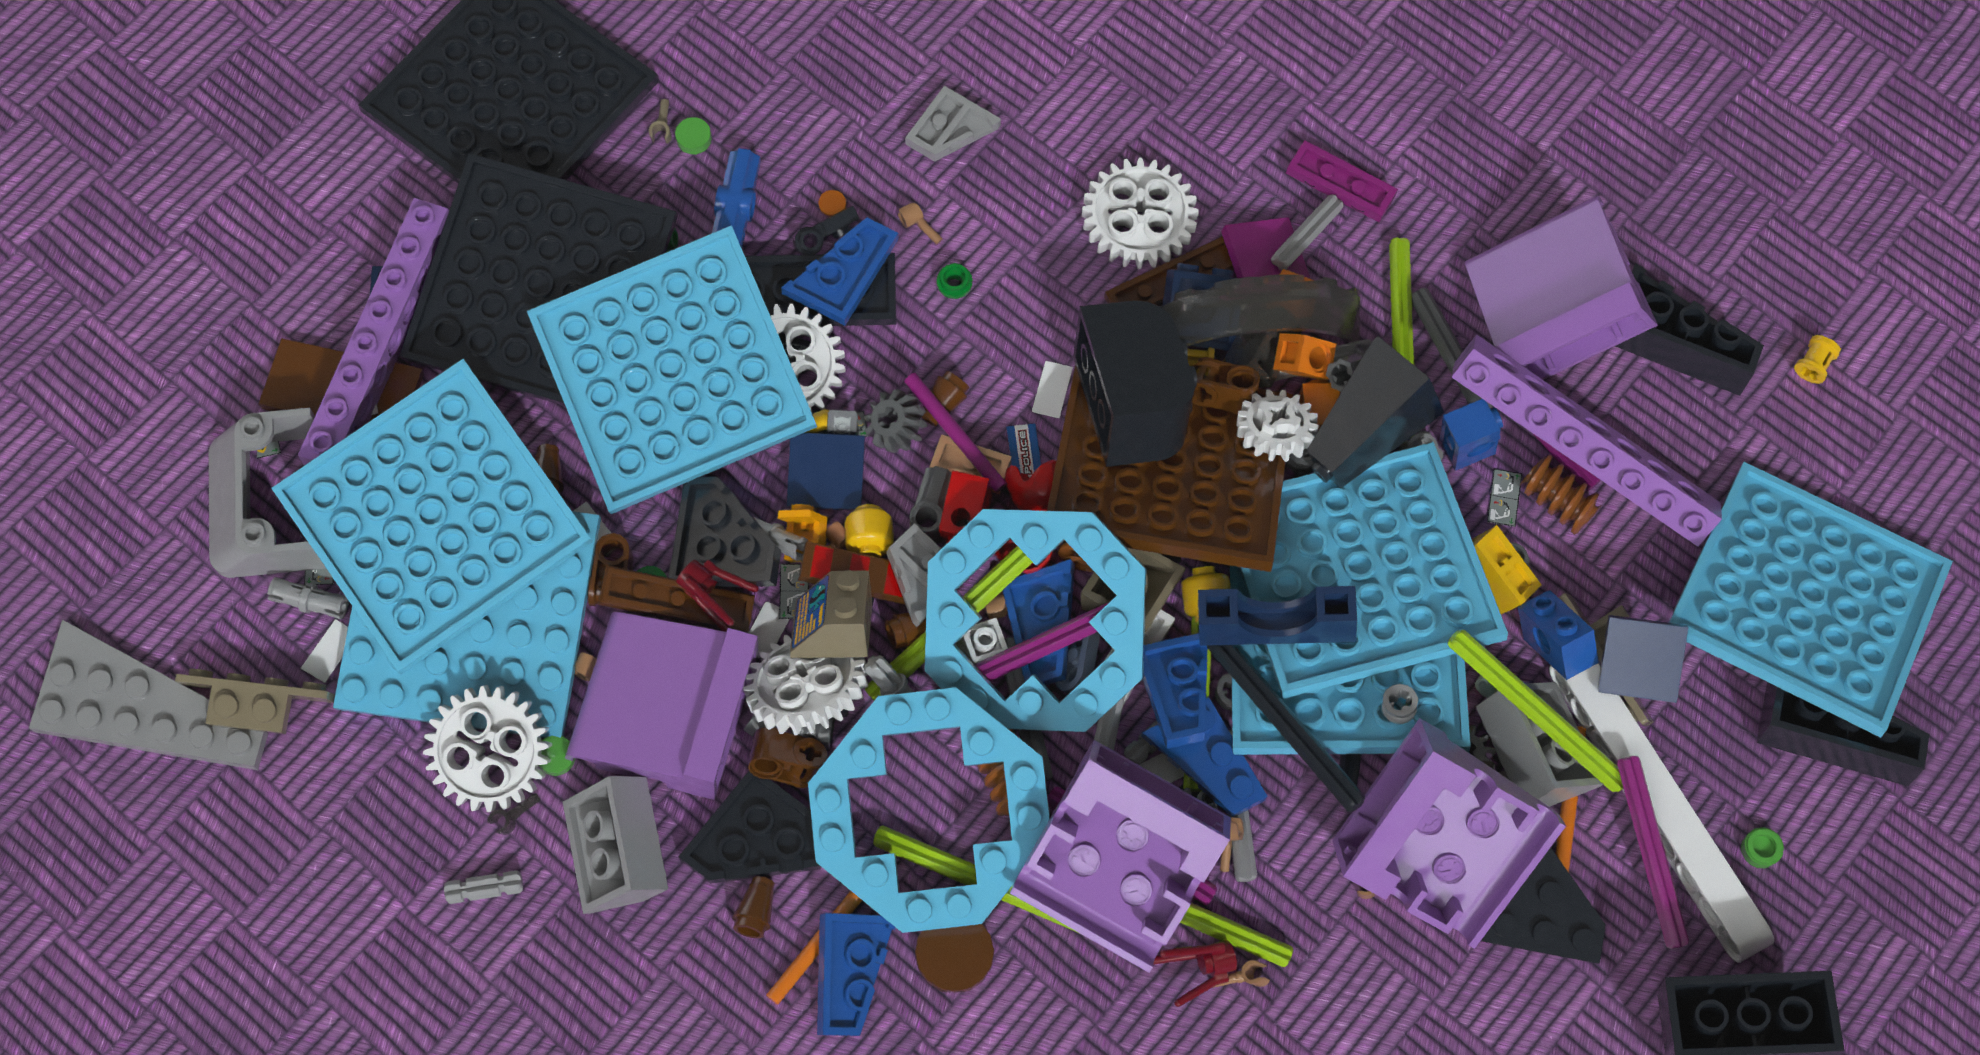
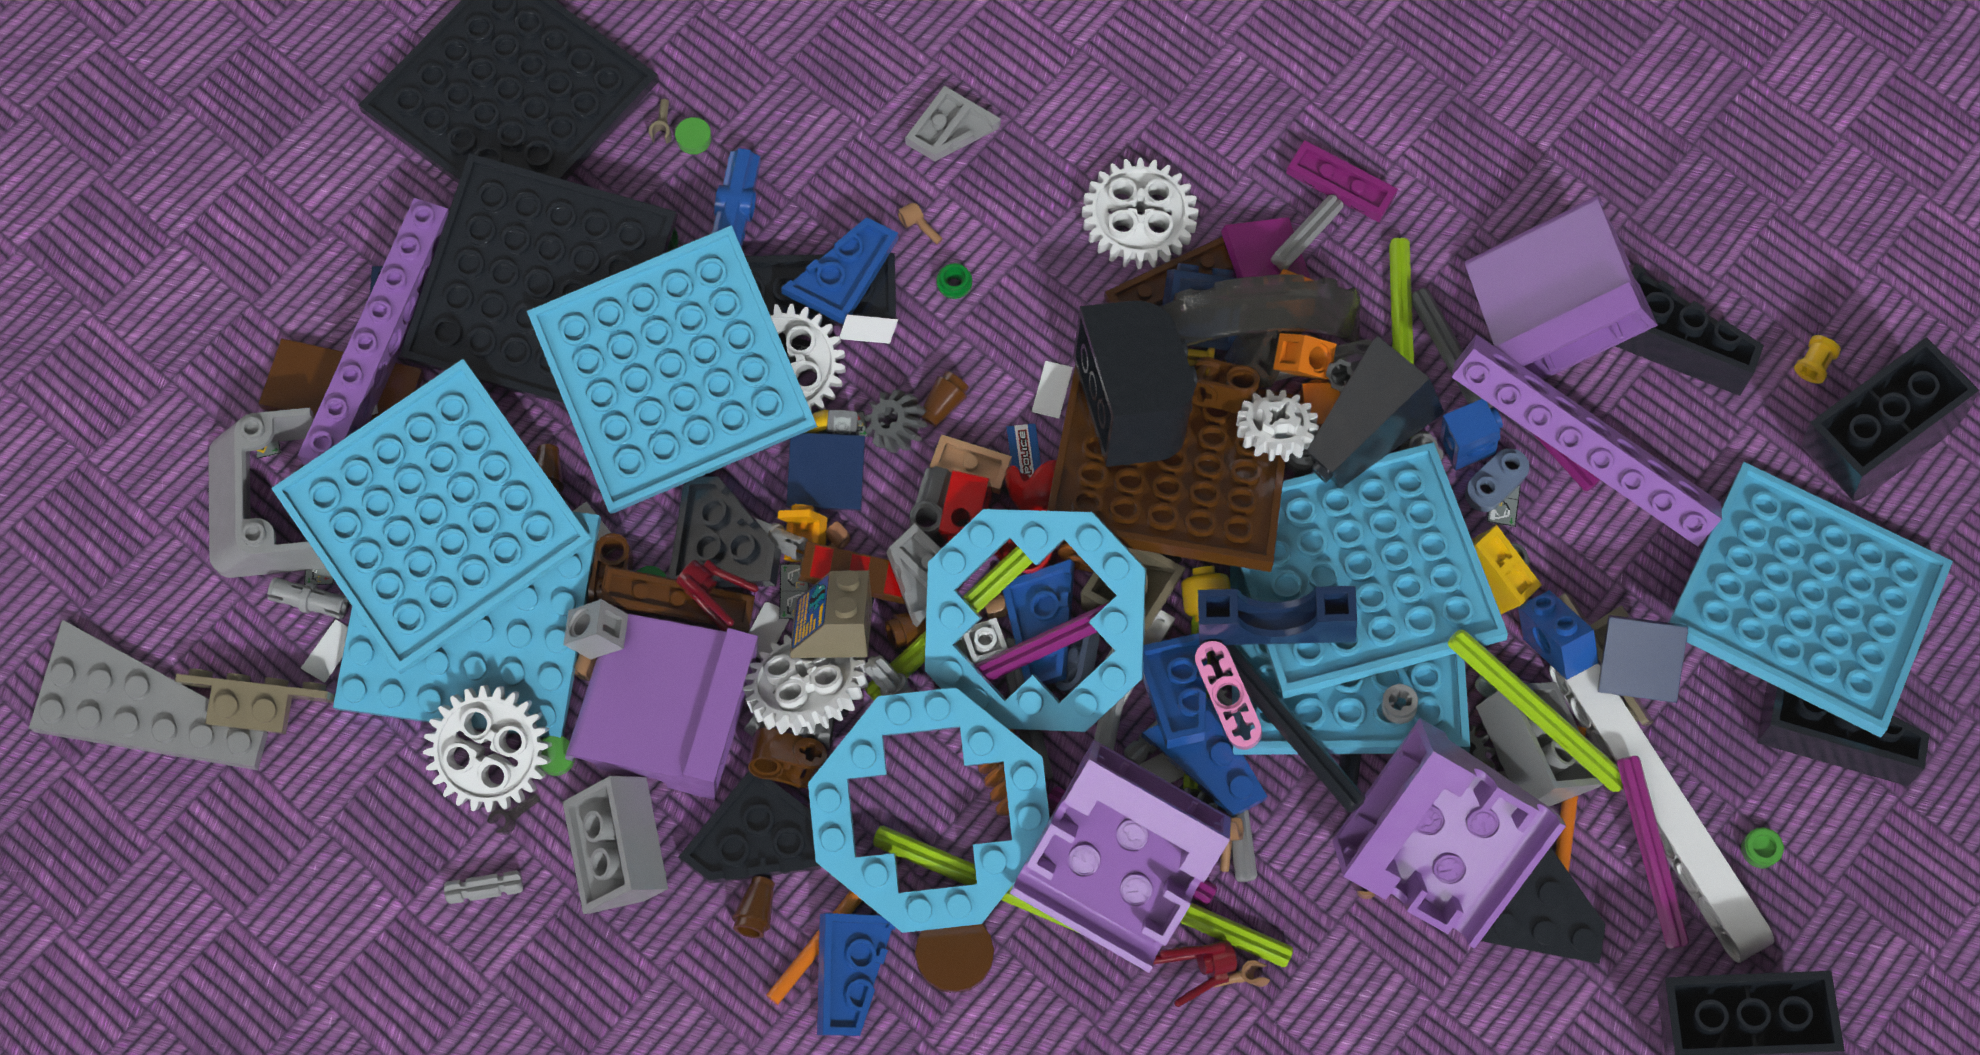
(595, 629): none -> light grey brick
(831, 202): orange piece -> none
(837, 225): black plate -> none
(868, 329): none -> white sticker
(869, 531): yellow head -> none
(955, 432): magenta bar -> none
(1226, 665): none -> bright pink beam
(1498, 478): none -> sand blue plate
(1561, 494): dark orange piece -> none
(1890, 420): none -> black brick

